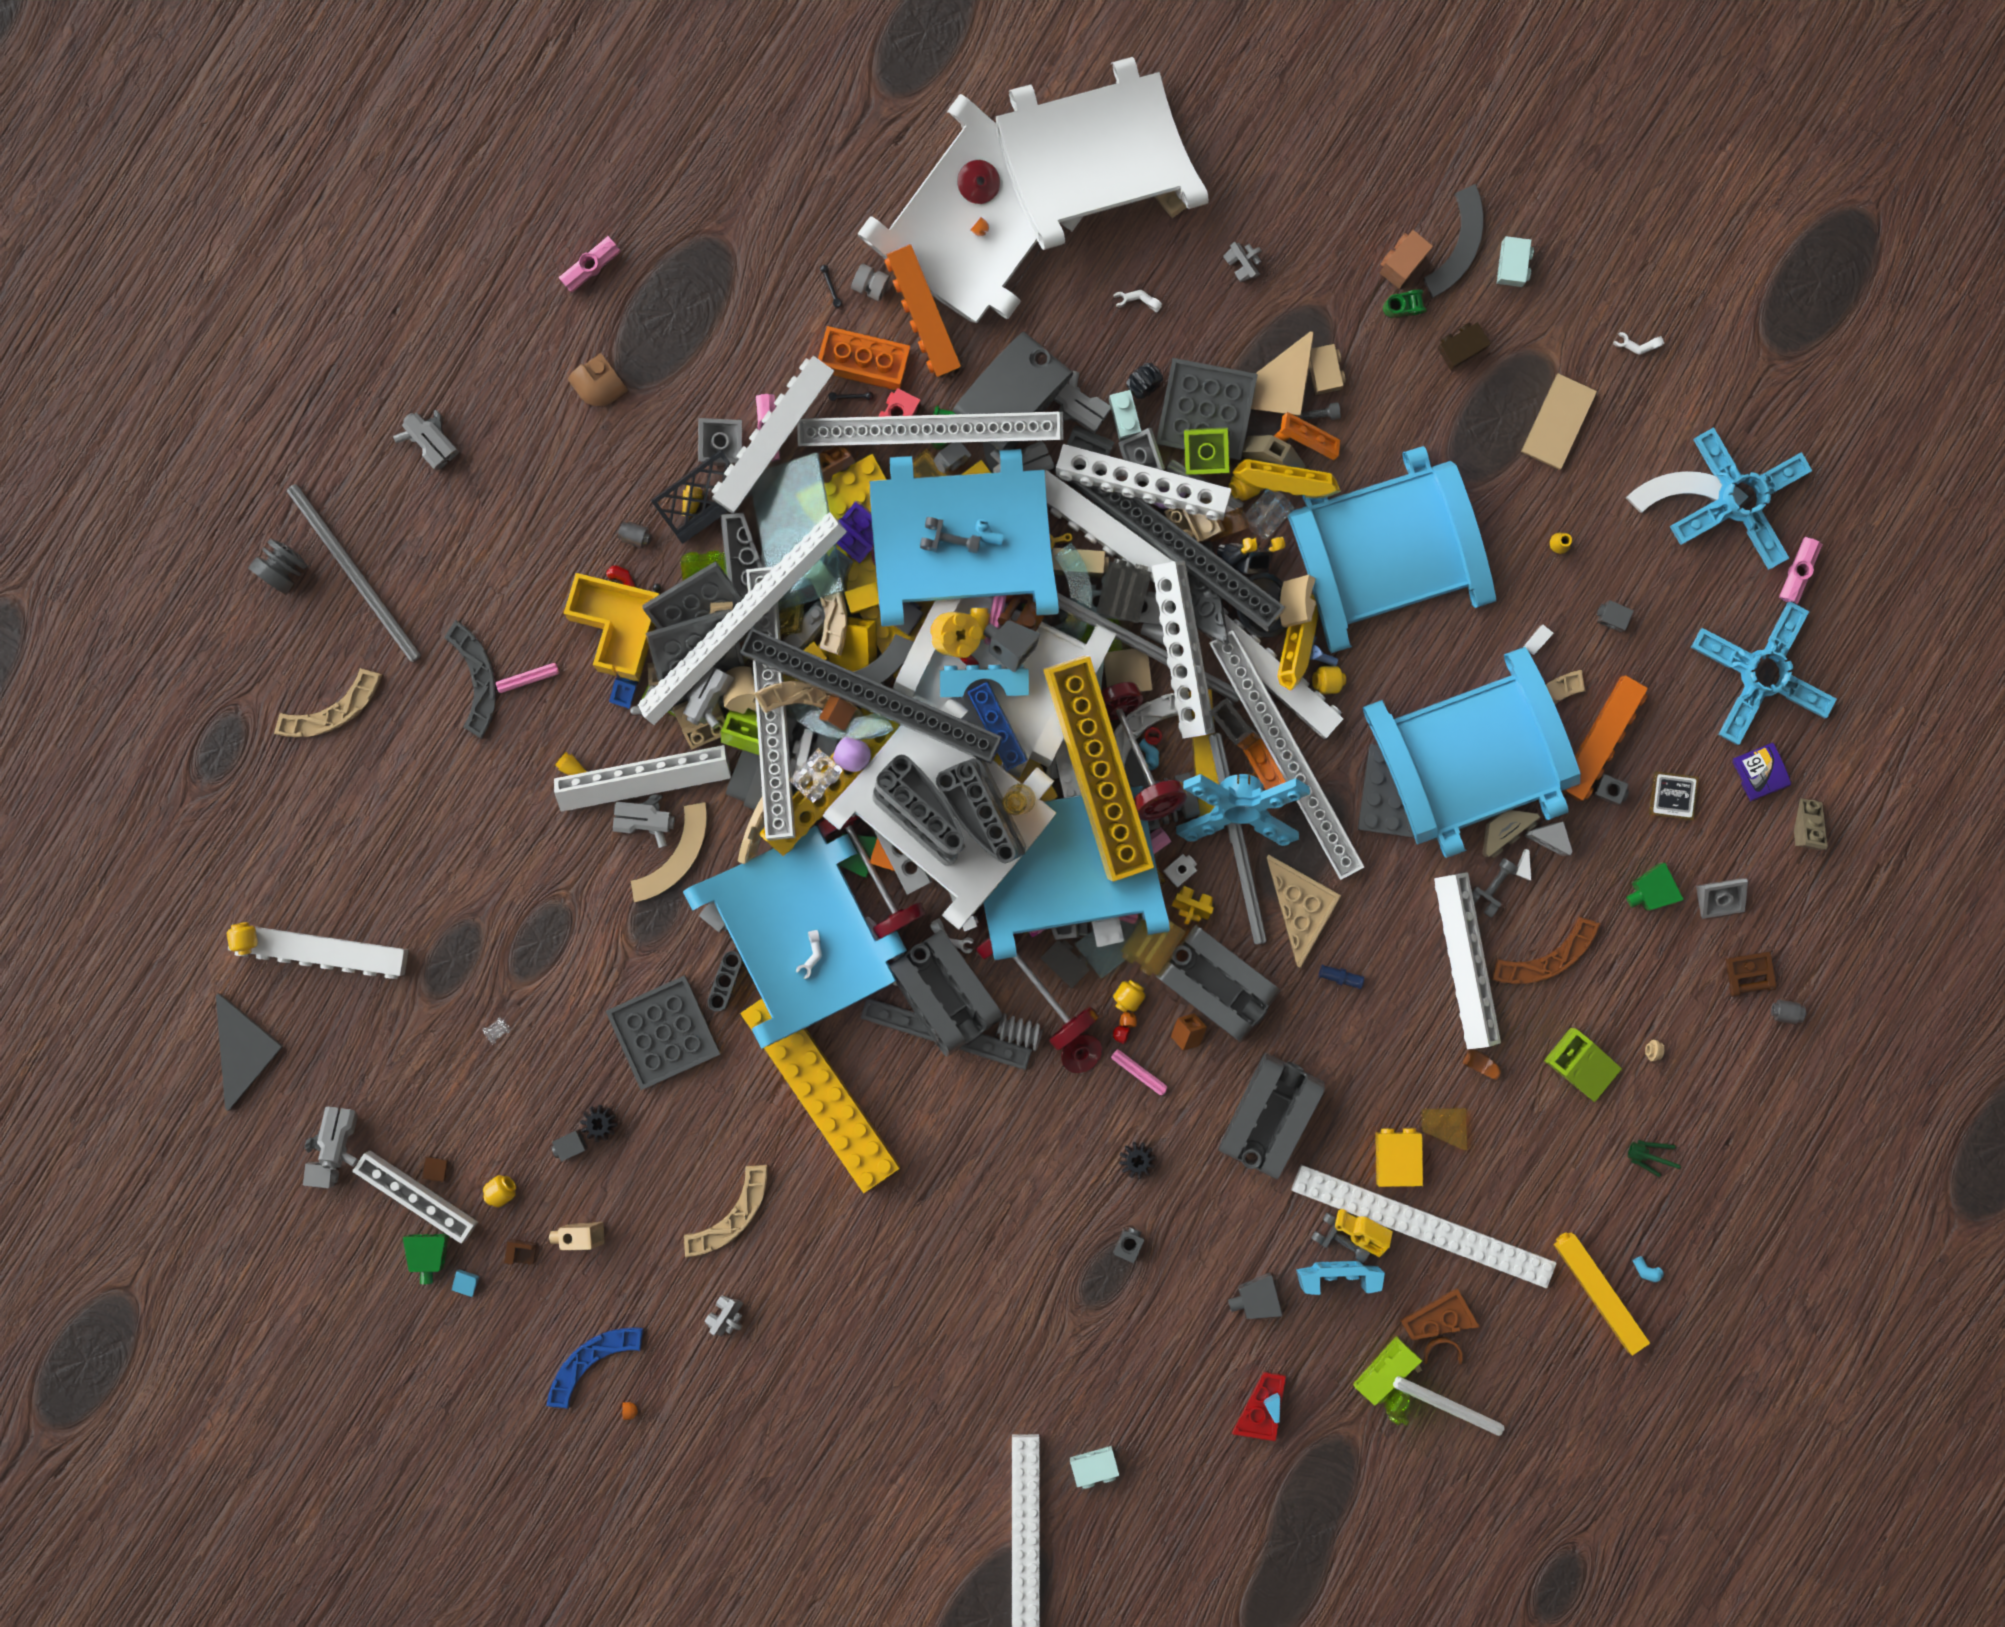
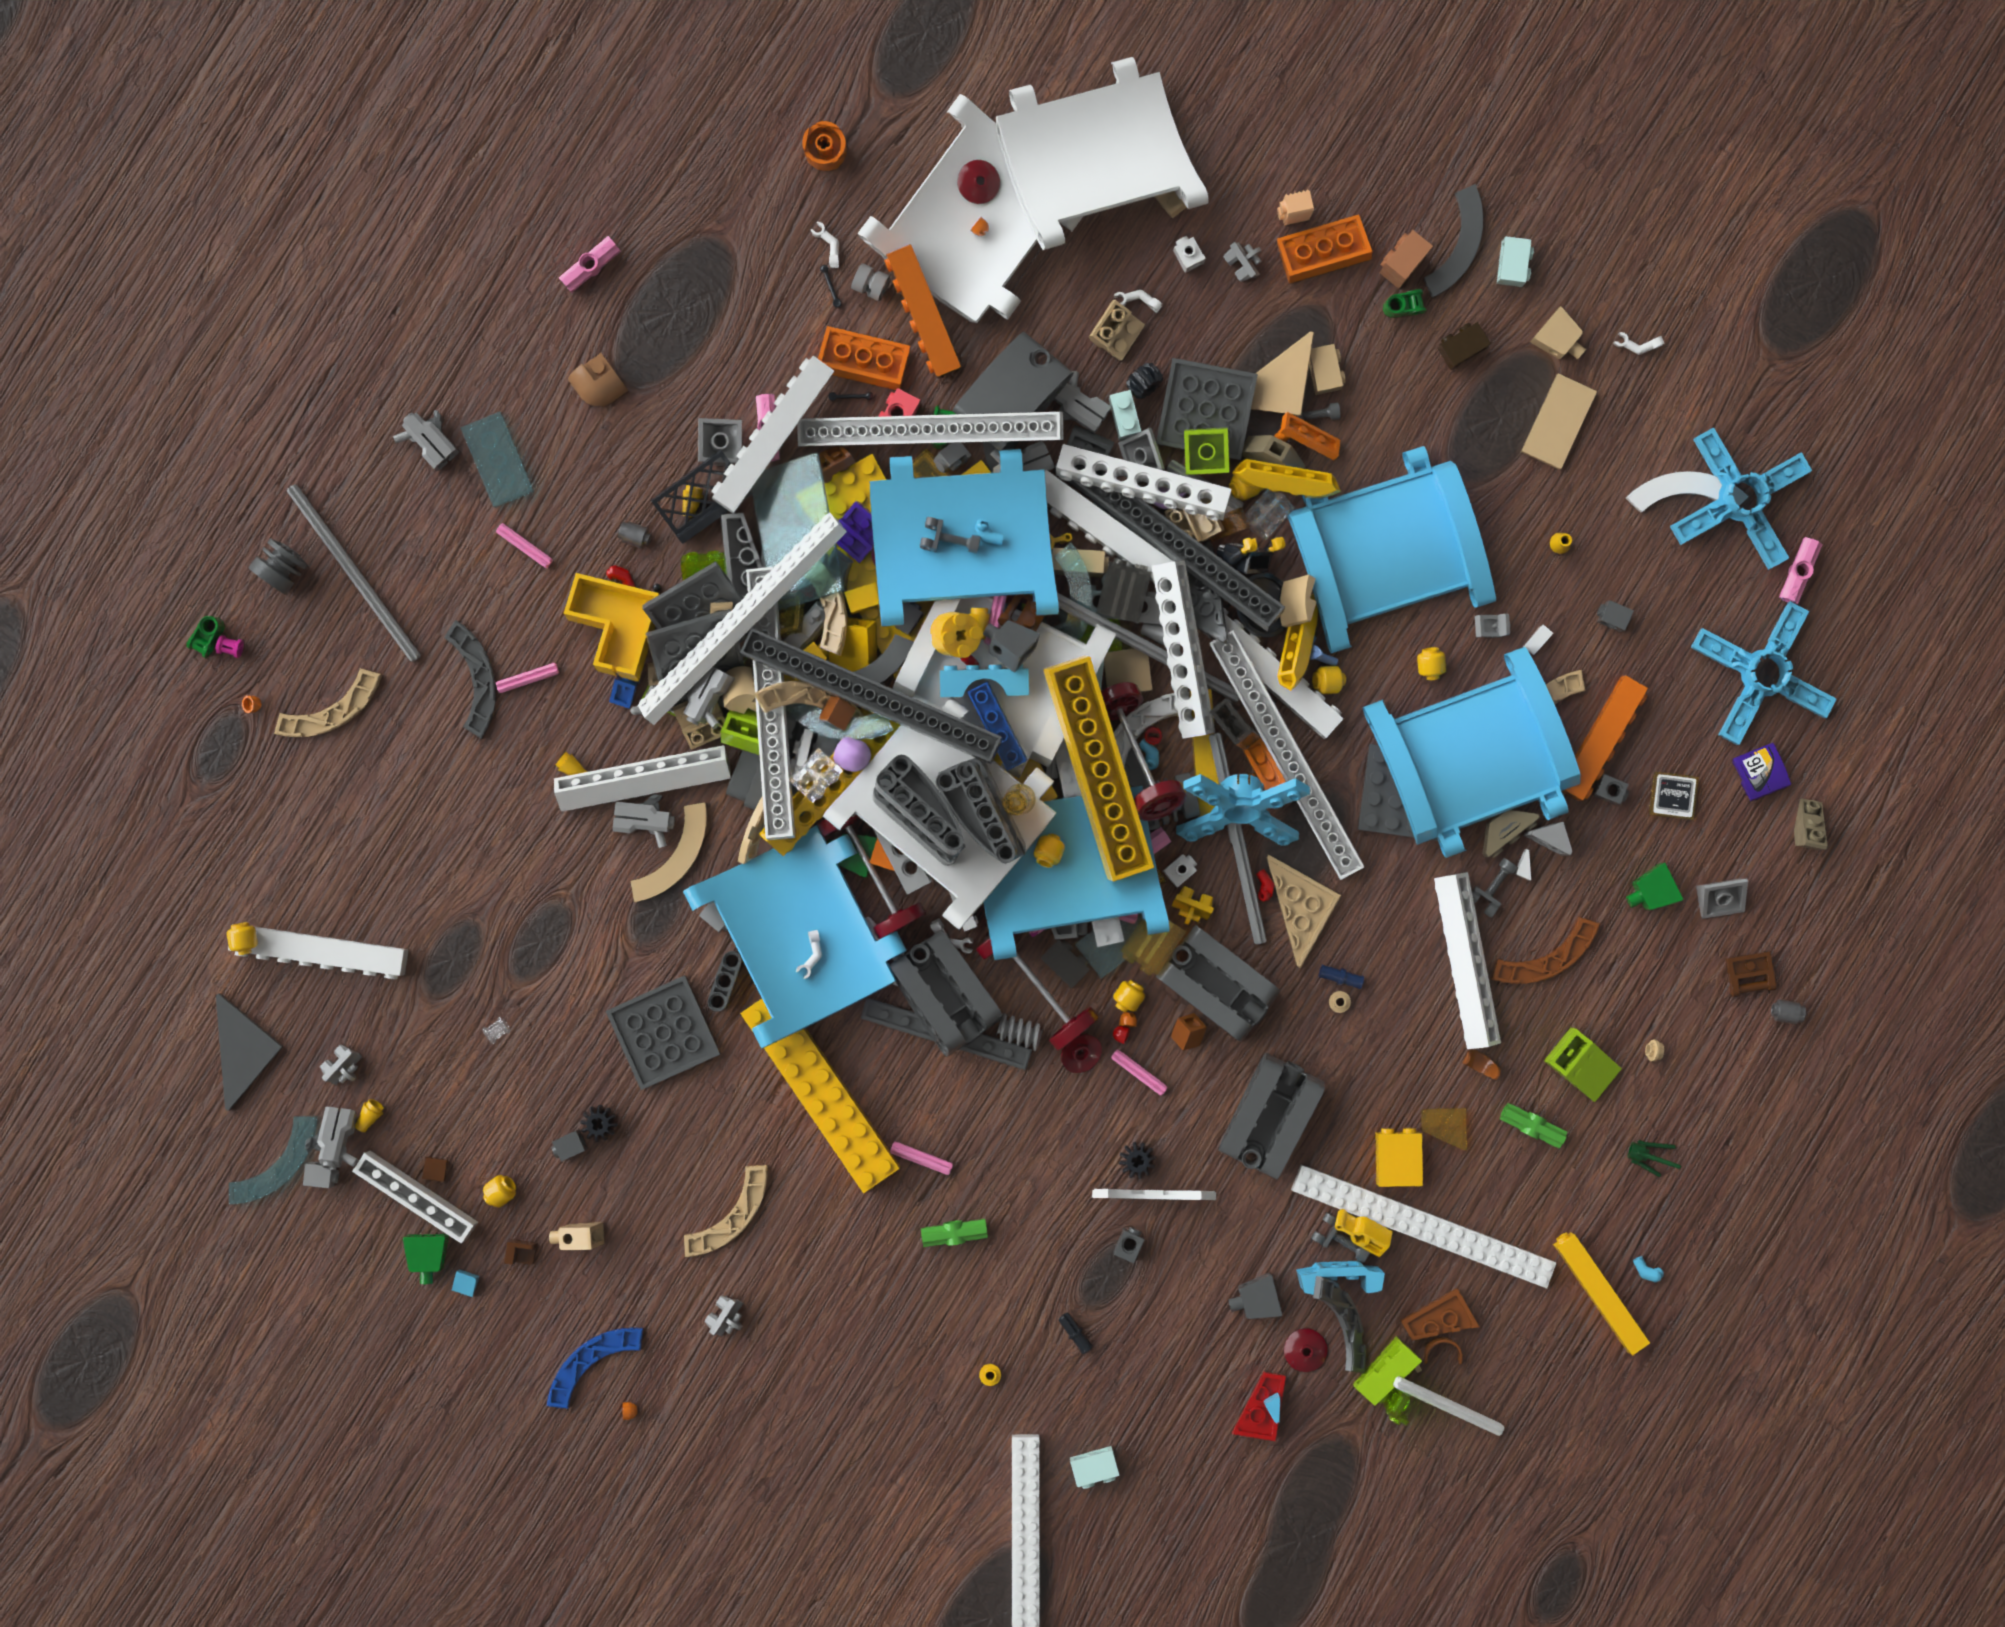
(205, 637): none -> green piece
(229, 646): none -> dark pink bush
(251, 704): none -> orange hinge
(282, 1169): none -> clear light blue tile
(343, 1067): none -> light grey hips
(369, 1114): none -> yellow cone
(497, 459): none -> clear light blue tile
(524, 545): none -> bright pink axle
(816, 137): none -> orange brick
(834, 245): none -> white arm
(921, 1158): none -> bright pink axle
(954, 1232): none -> bright green piece
(990, 1368): none -> yellow plate
(1049, 850): none -> yellow head
(1075, 1333): none -> black axle
(1116, 330): none -> tan brick
(1154, 1194): none -> white tile
(1188, 261): none -> white brick
(1267, 886): none -> red arm
(1296, 208): none -> light nougat brick
(1303, 1339): none -> dark red dish
(1324, 248): none -> orange slope
(1332, 1001): none -> tan plate
(1350, 1321): none -> dark grey tile
(1431, 663): none -> yellow head
(1492, 625): none -> light grey bracket
(1533, 1125): none -> bright green piece
(1559, 336): none -> tan torso

